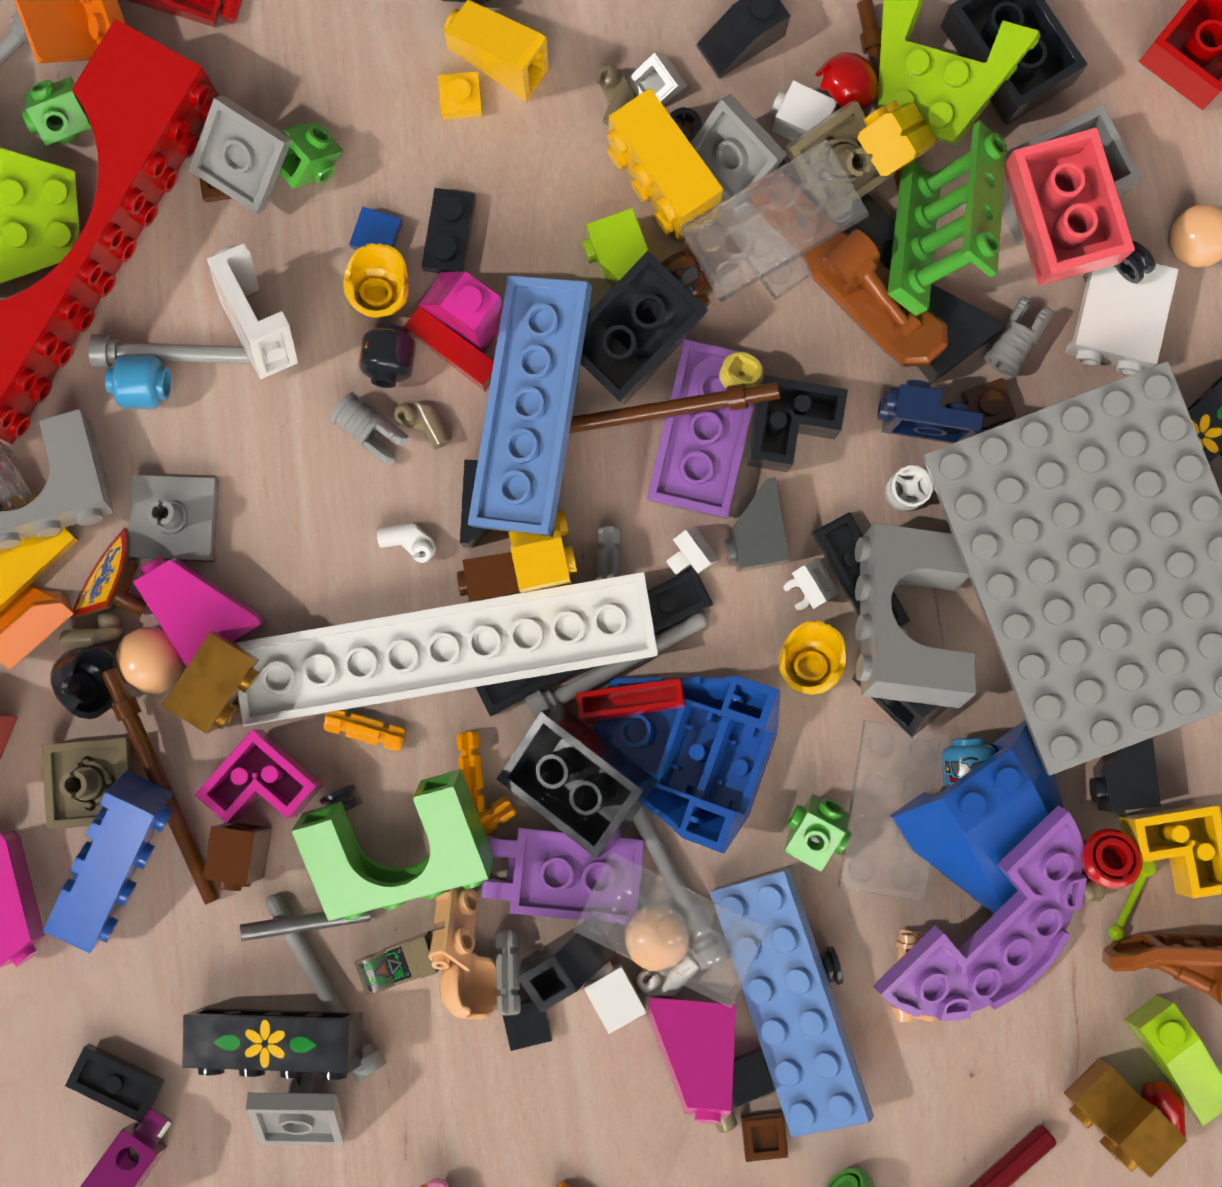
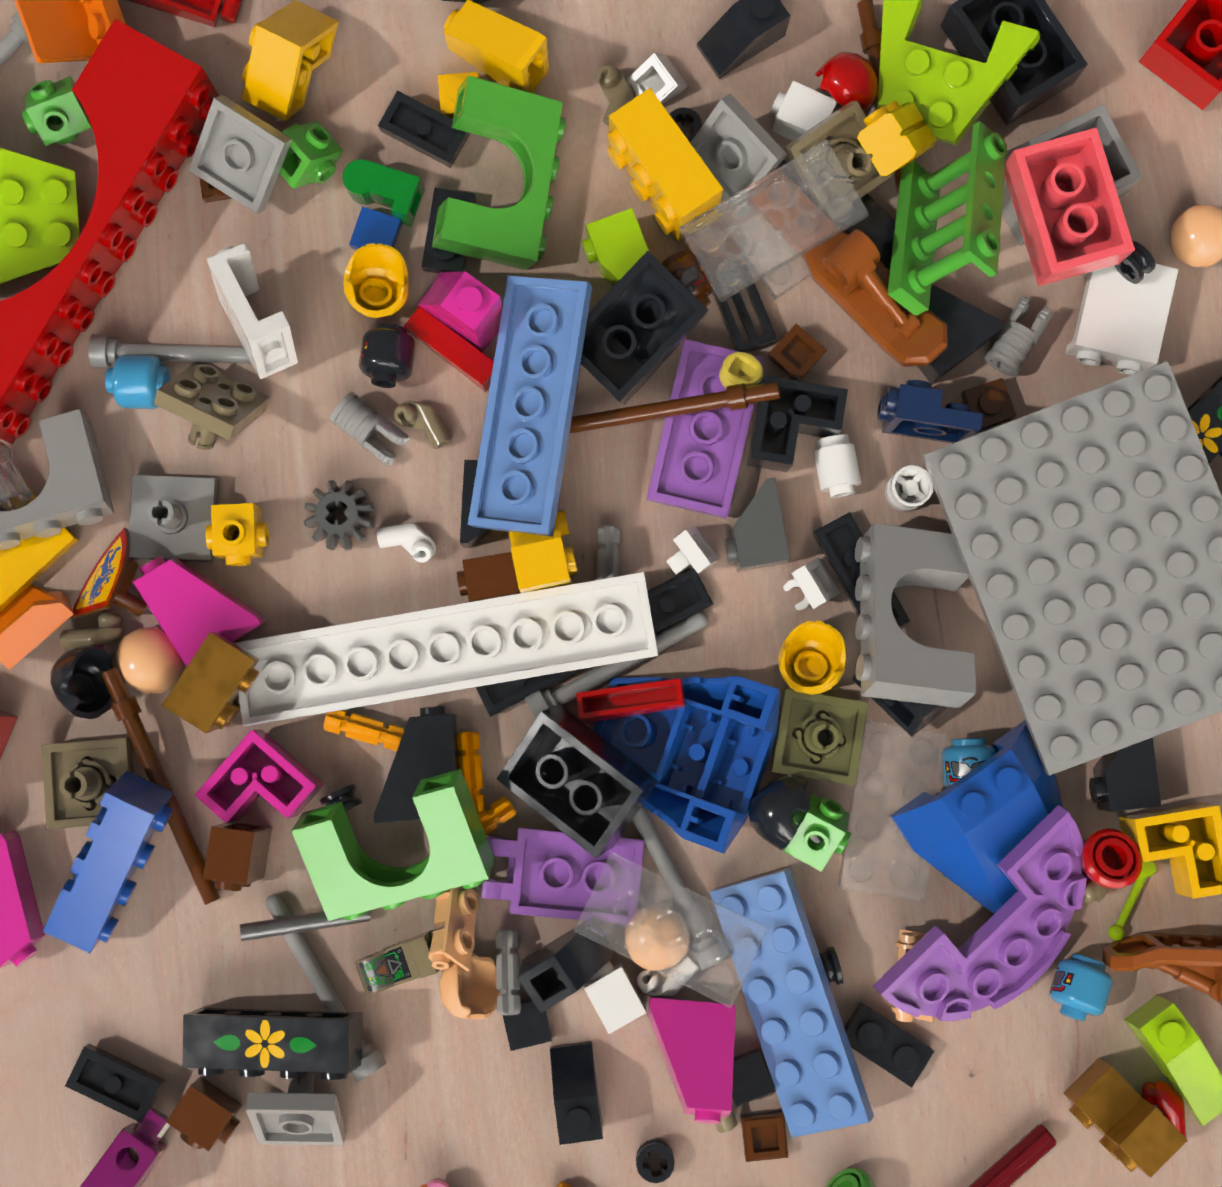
(205, 1115): none -> reddish brown brick
(211, 403): none -> dark tan plate
(229, 521): none -> yellow brick
(283, 58): none -> yellow brick
(325, 517): none -> dark grey gear
(386, 186): none -> green leg
(422, 129): none -> black plate
(424, 752): none -> black slope
(530, 129): none -> bright green arch
(576, 1093): none -> black slope
(665, 1152): none -> black bush
(754, 341): none -> black tile
(774, 808): none -> black hair
(796, 353): none -> reddish brown plate
(837, 465): none -> white brick
(844, 719): none -> olive plate
(887, 1044): none -> black plate
(1081, 987): none -> dark azure head

